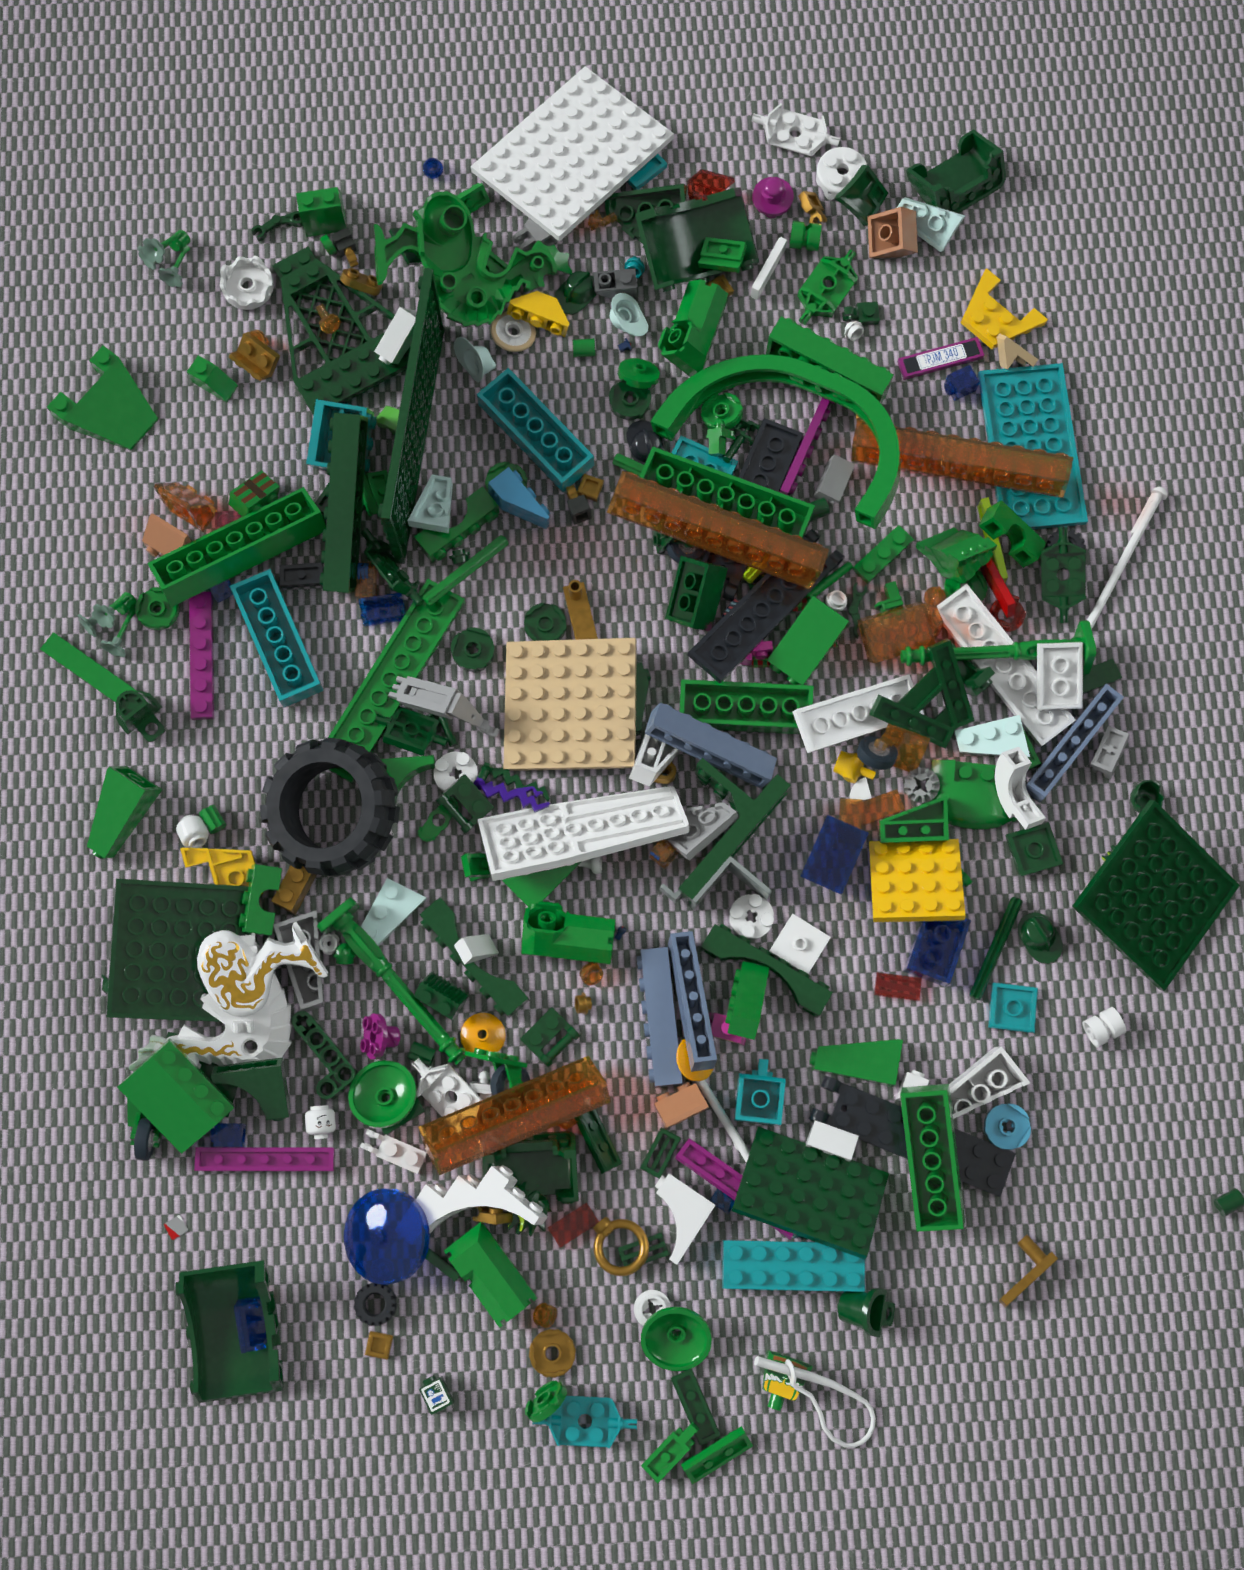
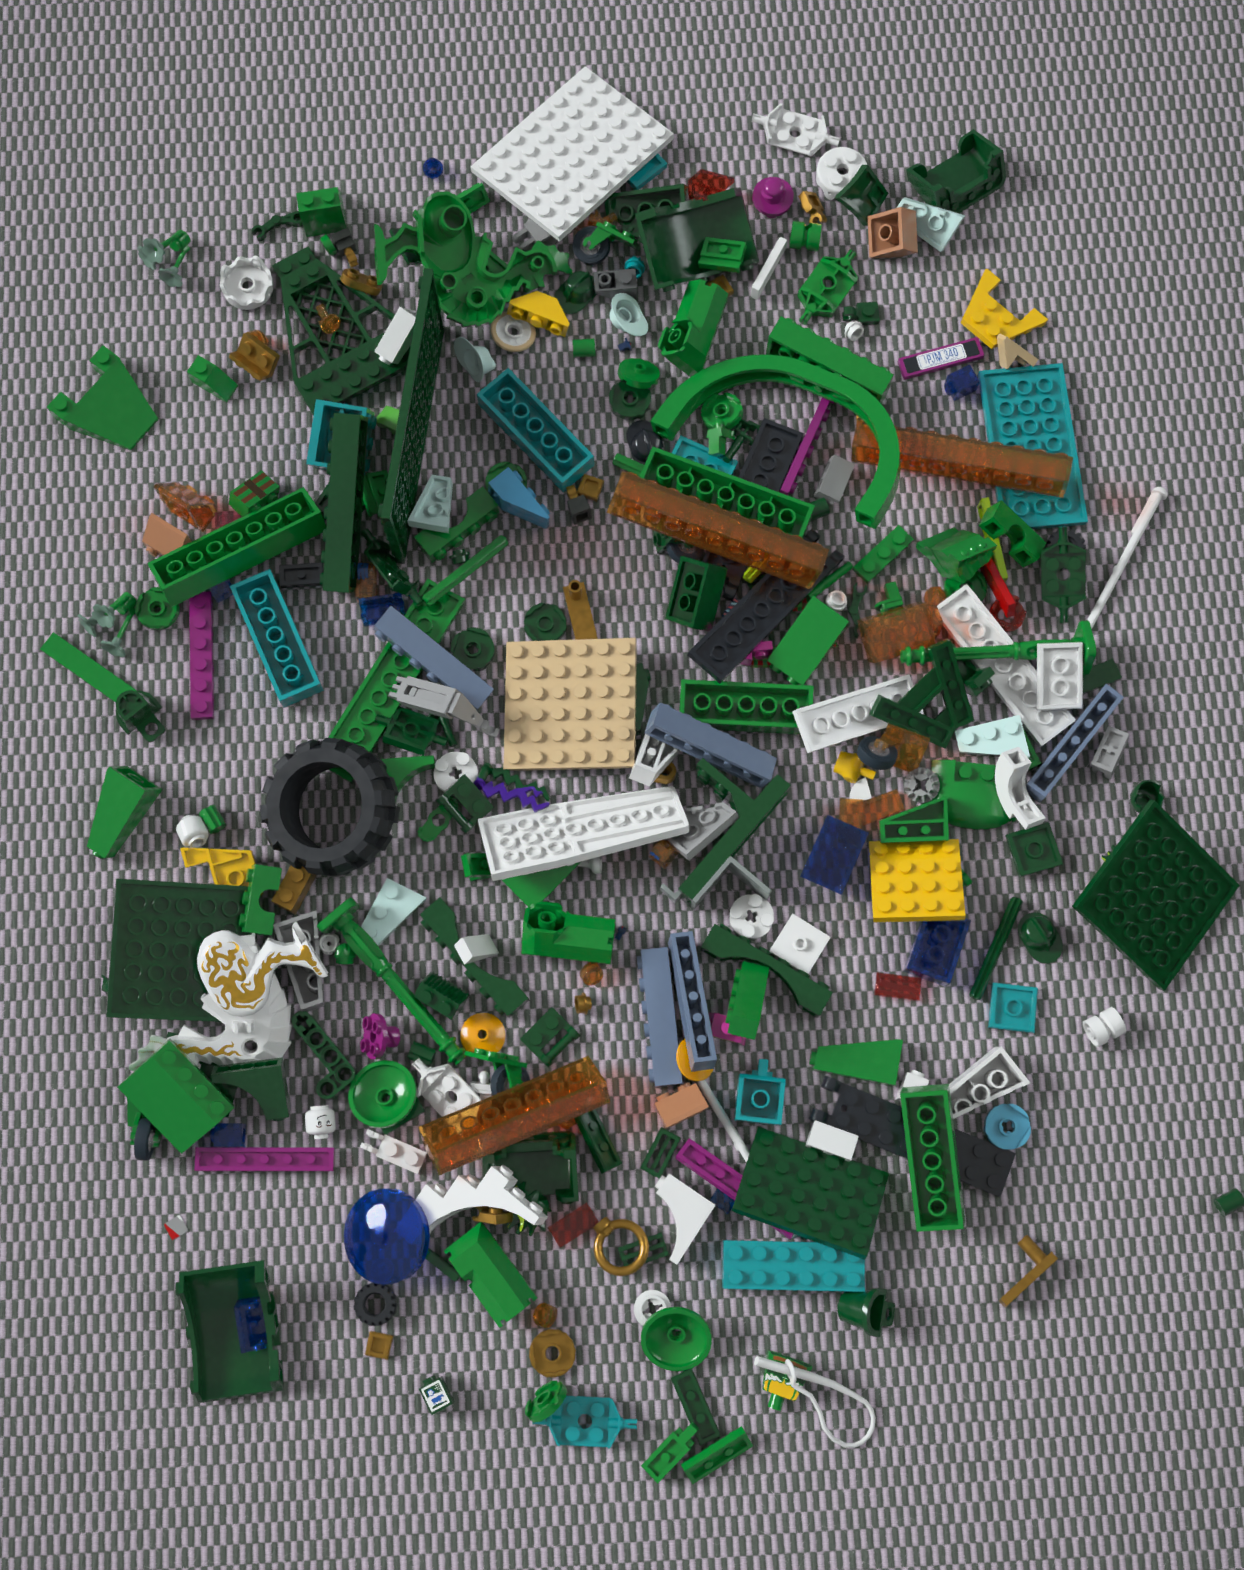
(430, 657): none -> sand blue brick
(592, 243): none -> plate

